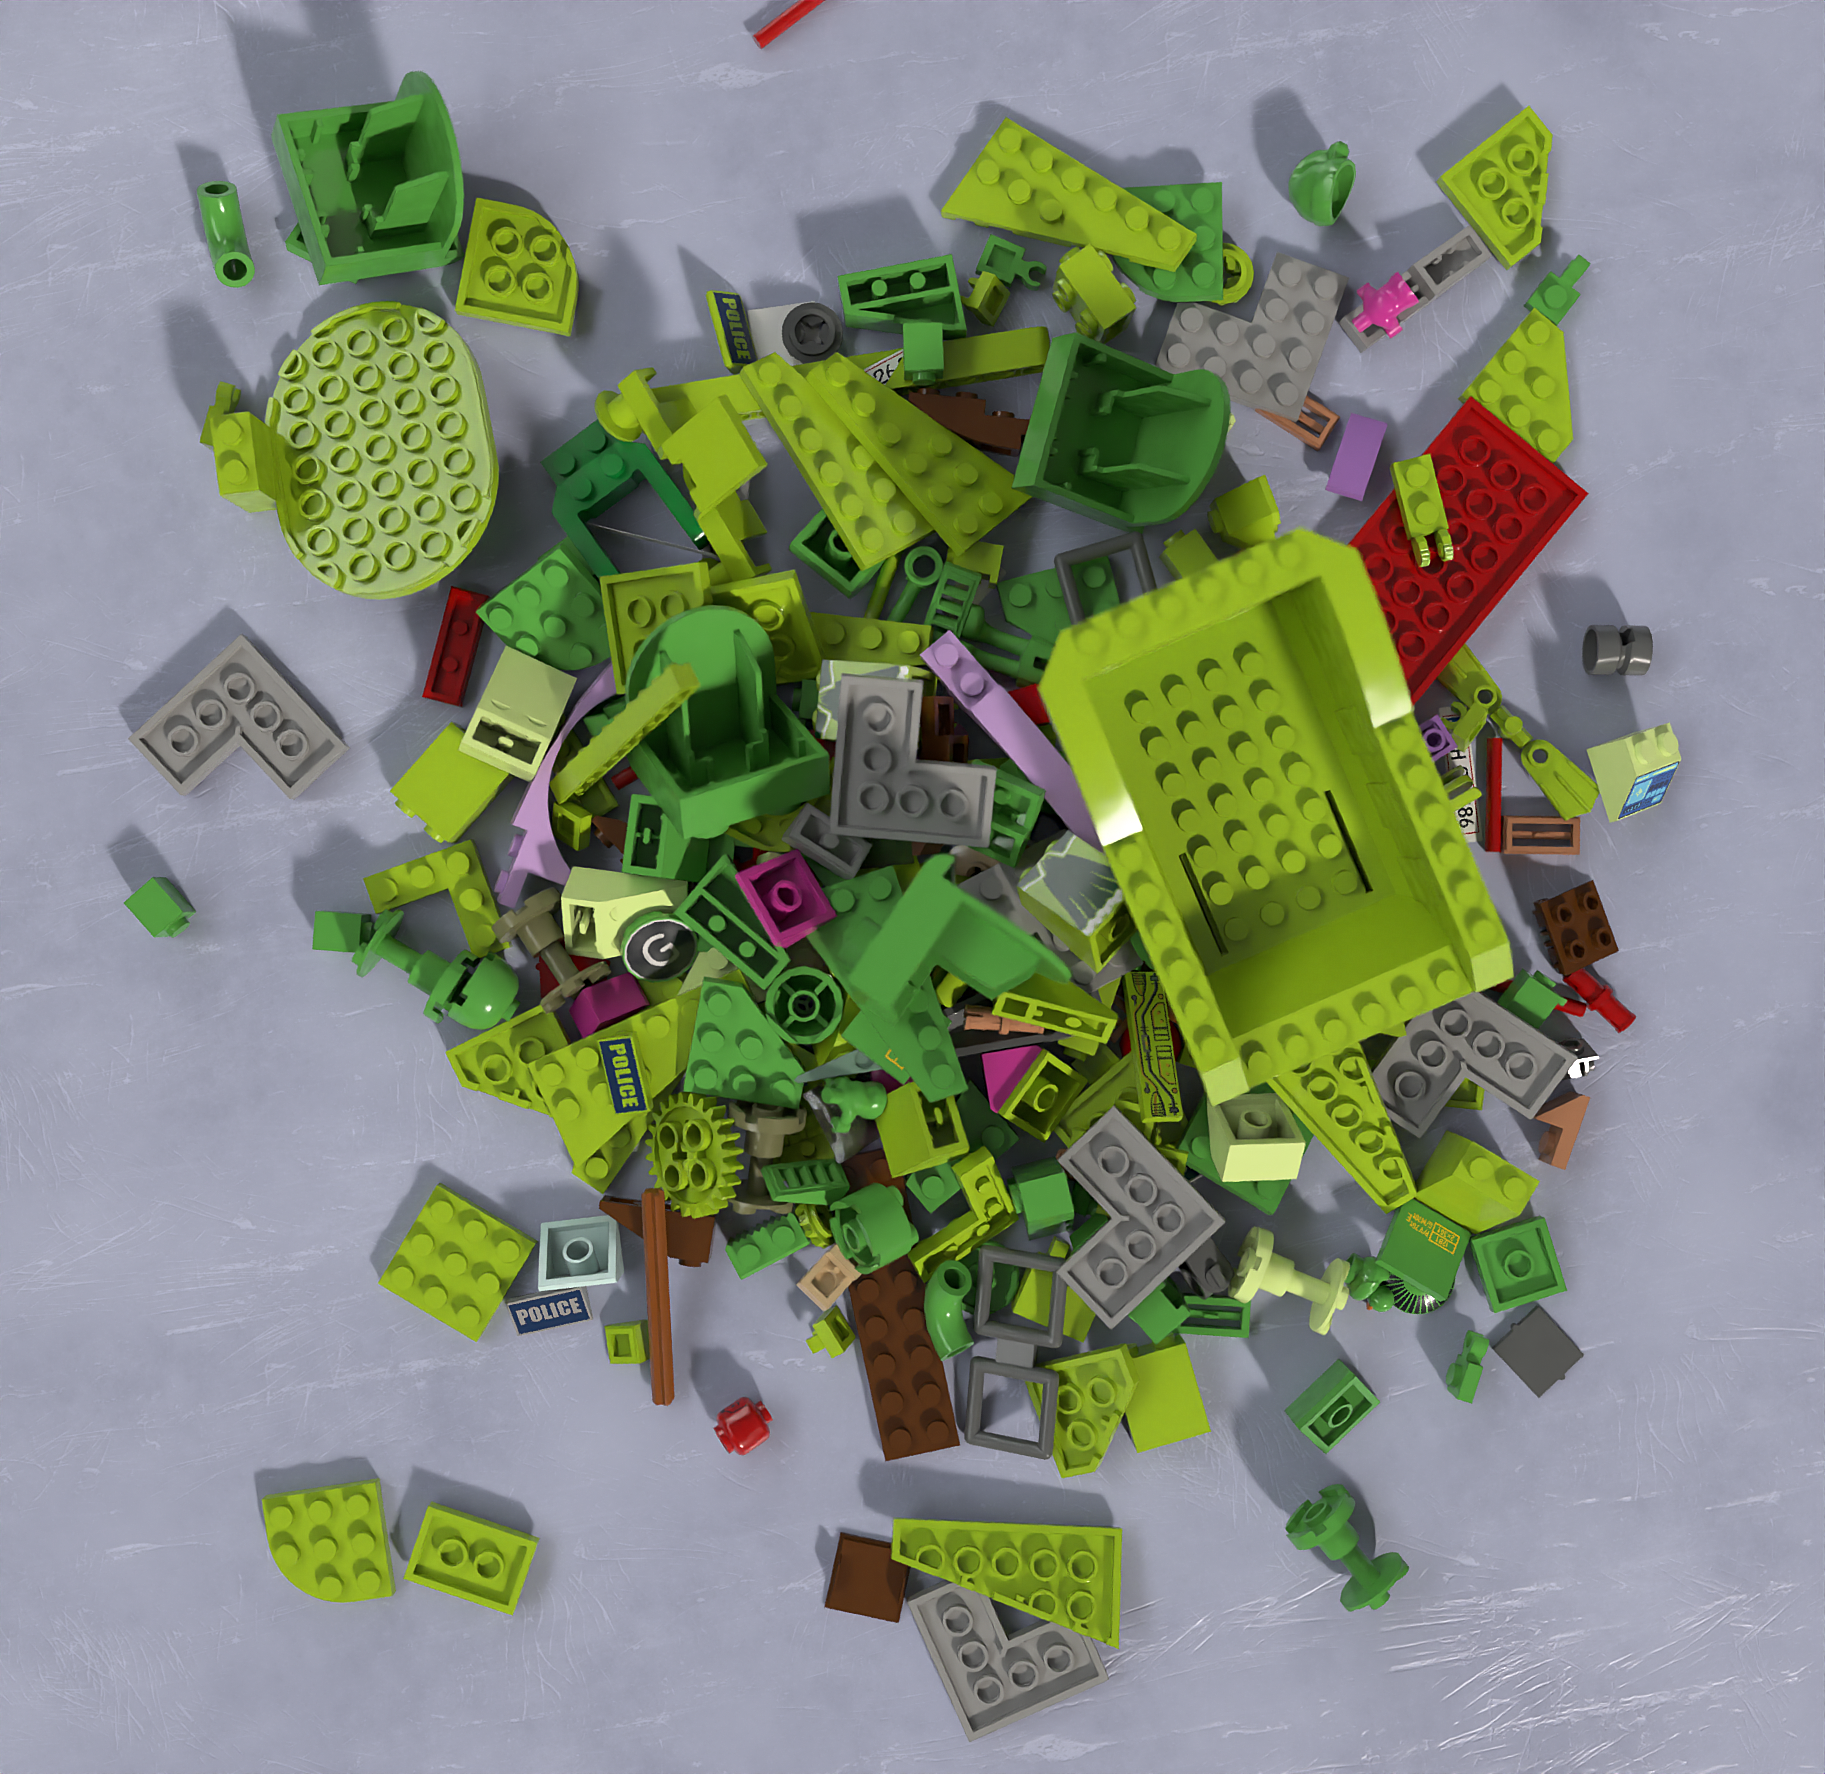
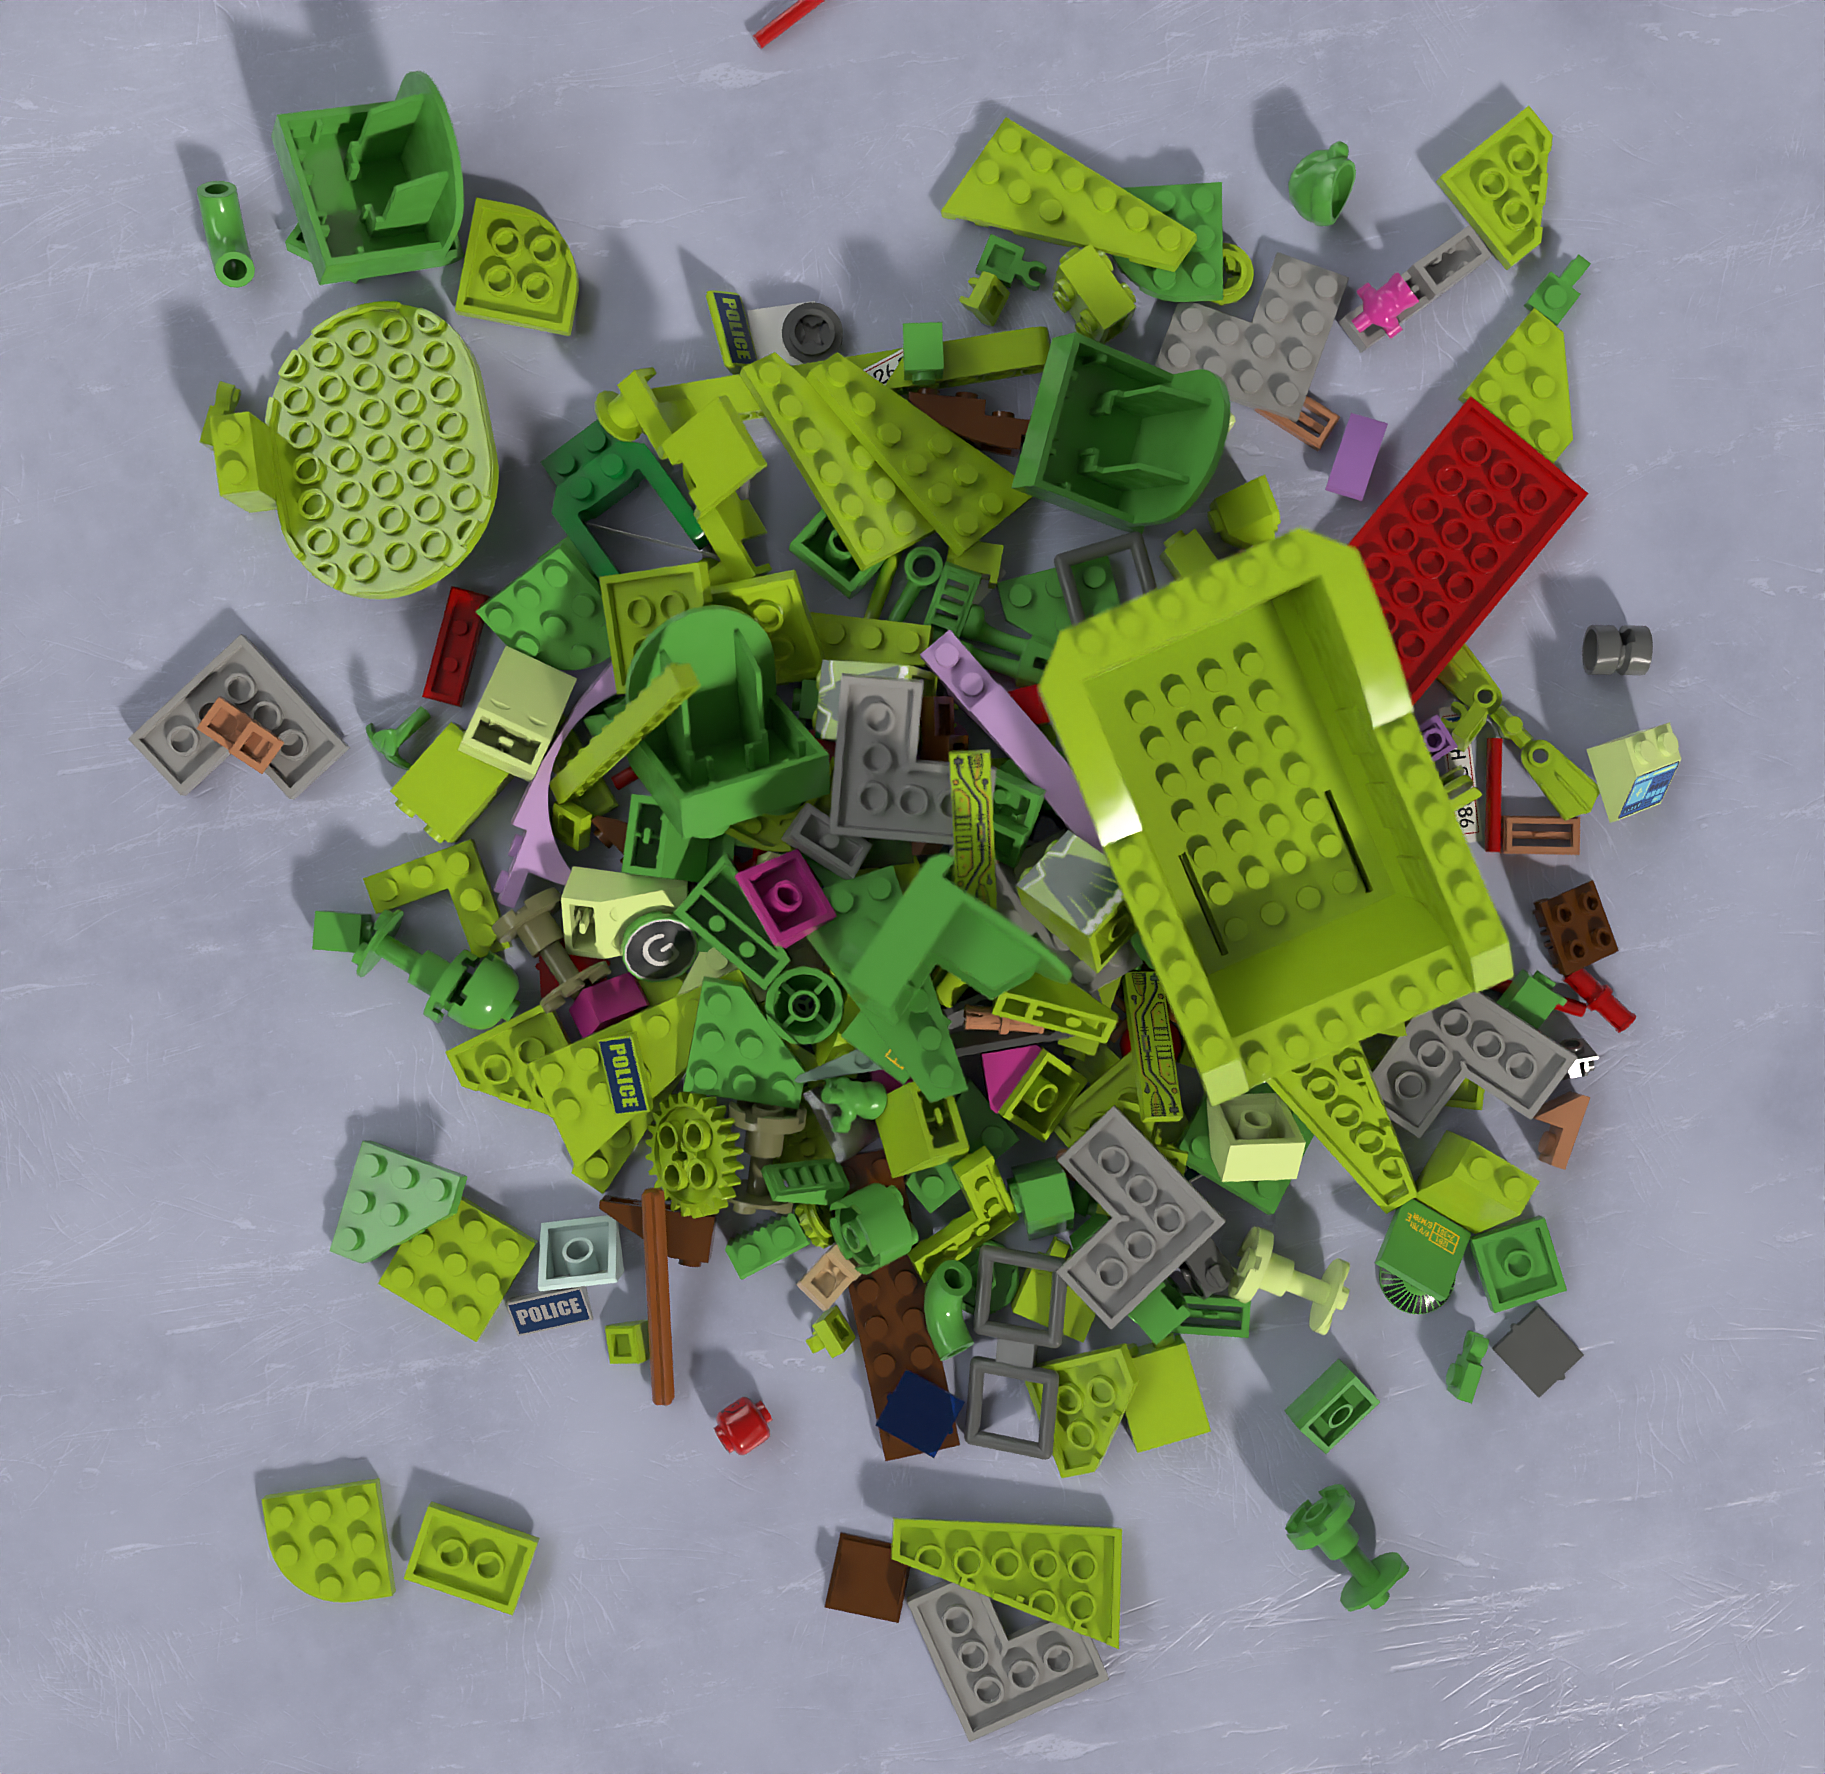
(160, 908): bright green brick -> none
(240, 734): none -> nougat slope
(391, 739): none -> bright green plant
(392, 1201): none -> bright green plate
(904, 294): bright green wedge -> none
(920, 1413): none -> clear blue piece
(973, 824): none -> lime tile
(1365, 1281): bright green animal -> none
(1421, 507): lime hinge -> none

